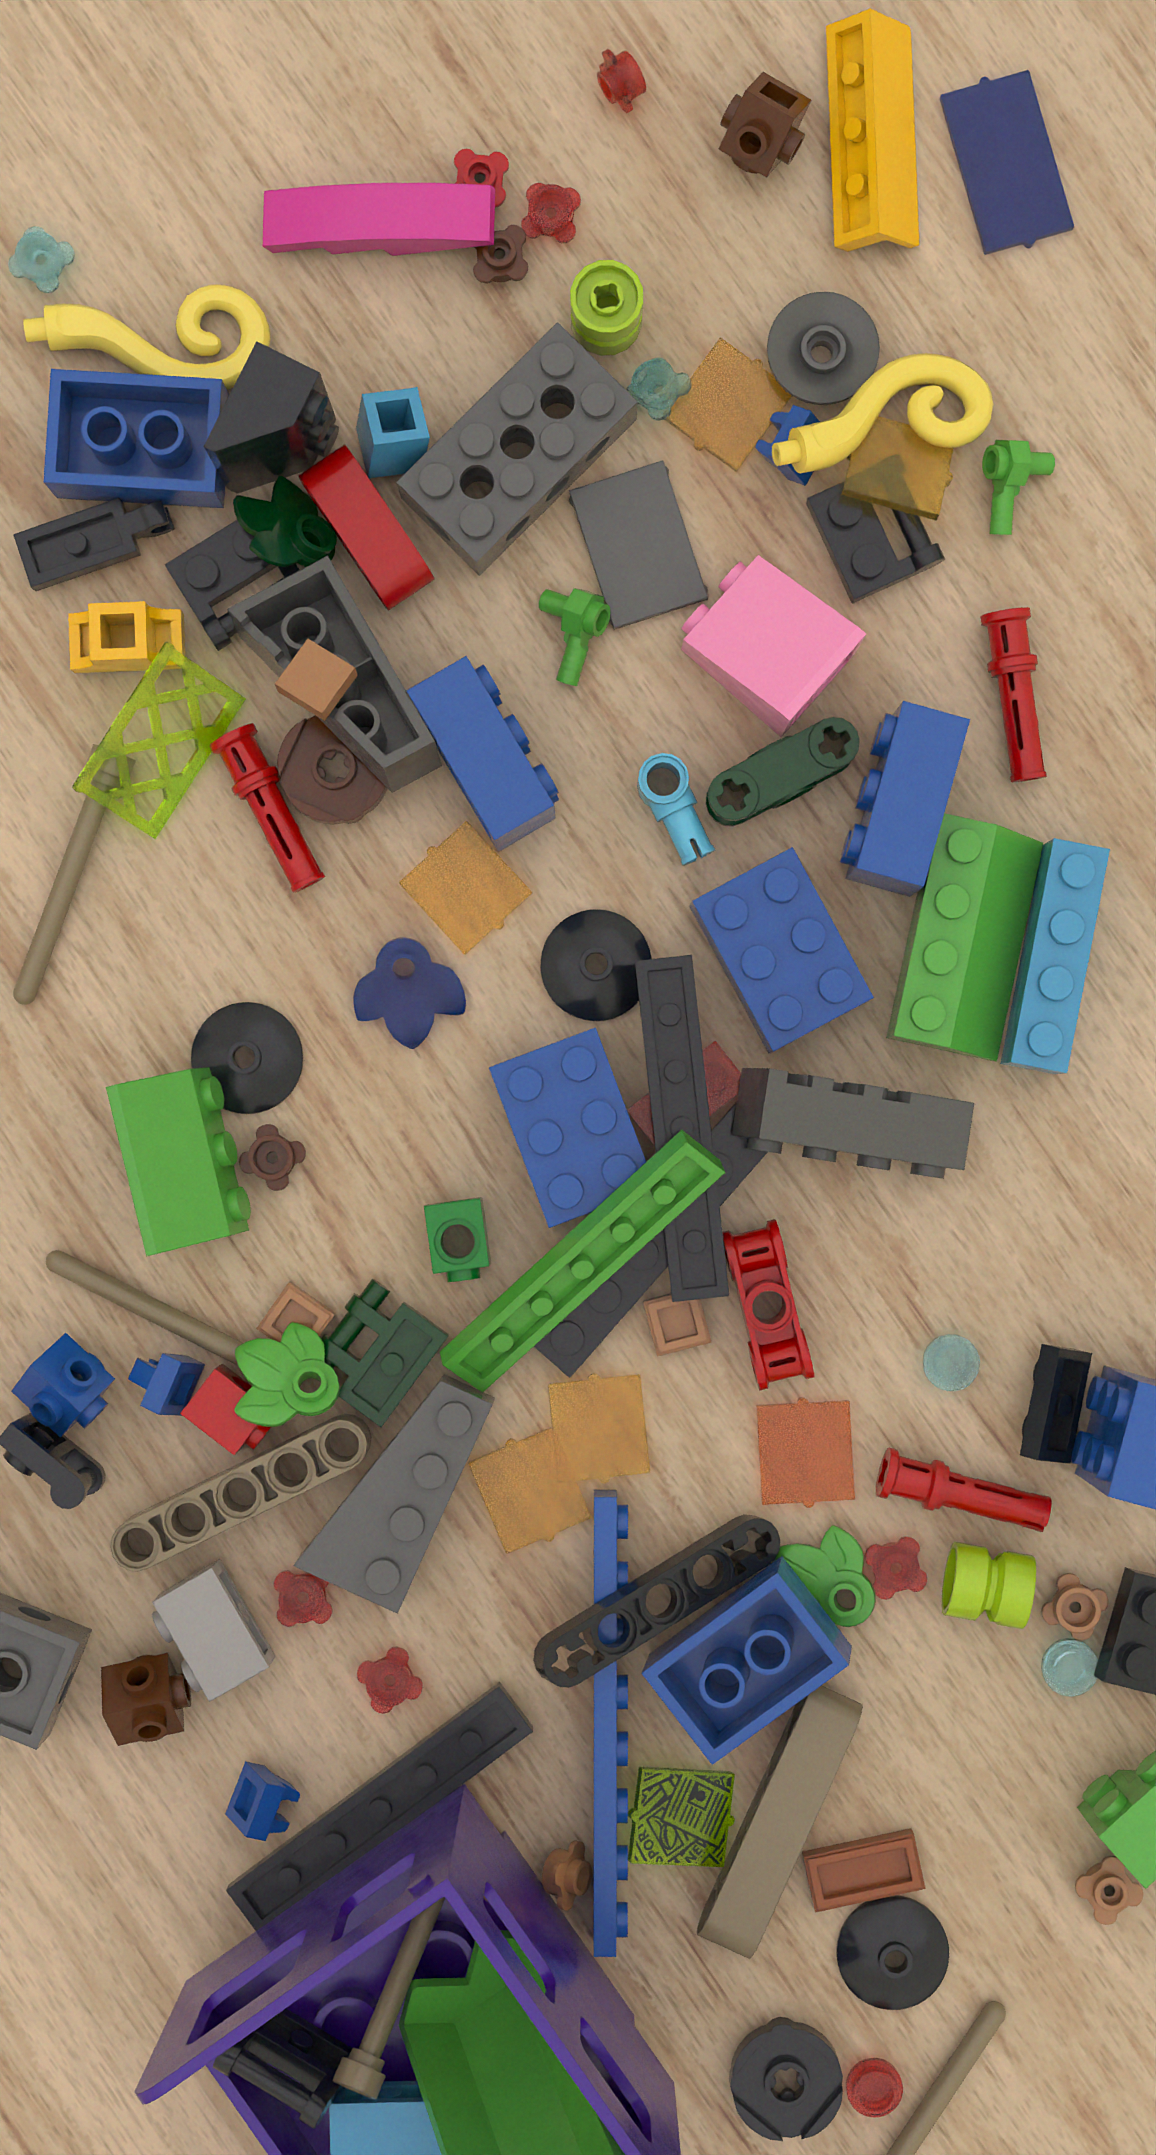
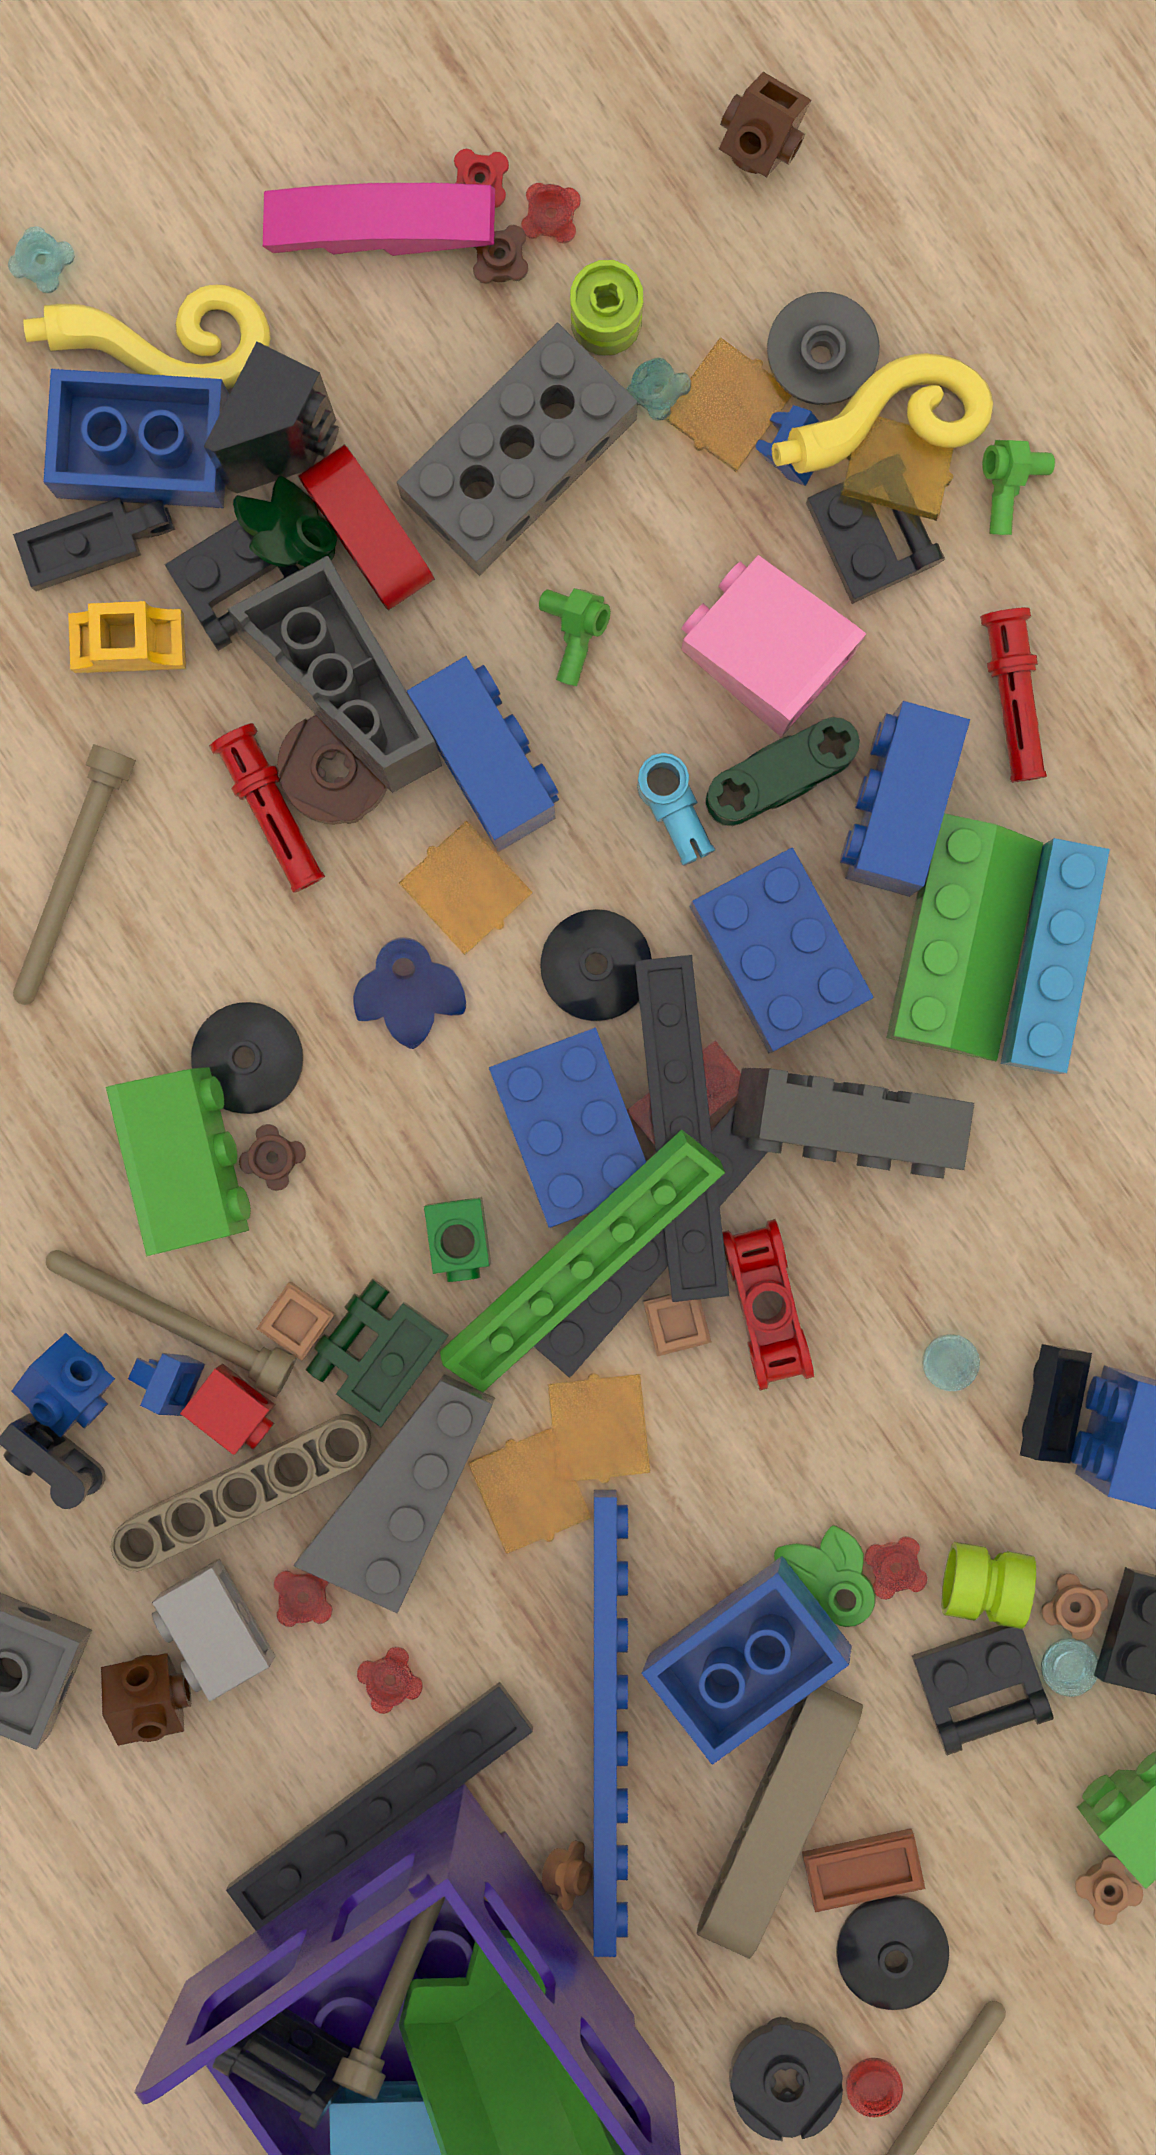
(173, 785): clear neon green window -> none
(257, 1800): blue tile -> none
(277, 1374): bright green plate -> none
(316, 679): medium nougat tile -> none
(391, 431): dark azure brick -> none
(620, 79): clear red plate -> none
(631, 1600): black beam -> none
(638, 544): dark grey piece -> none
(681, 1817): clear neon green piece -> none
(805, 1452): clear orange piece -> none
(872, 131): yellow panel -> none
(938, 1486): red pin -> none
(976, 1669): none -> black plate
(1006, 162): clear blue piece -> none

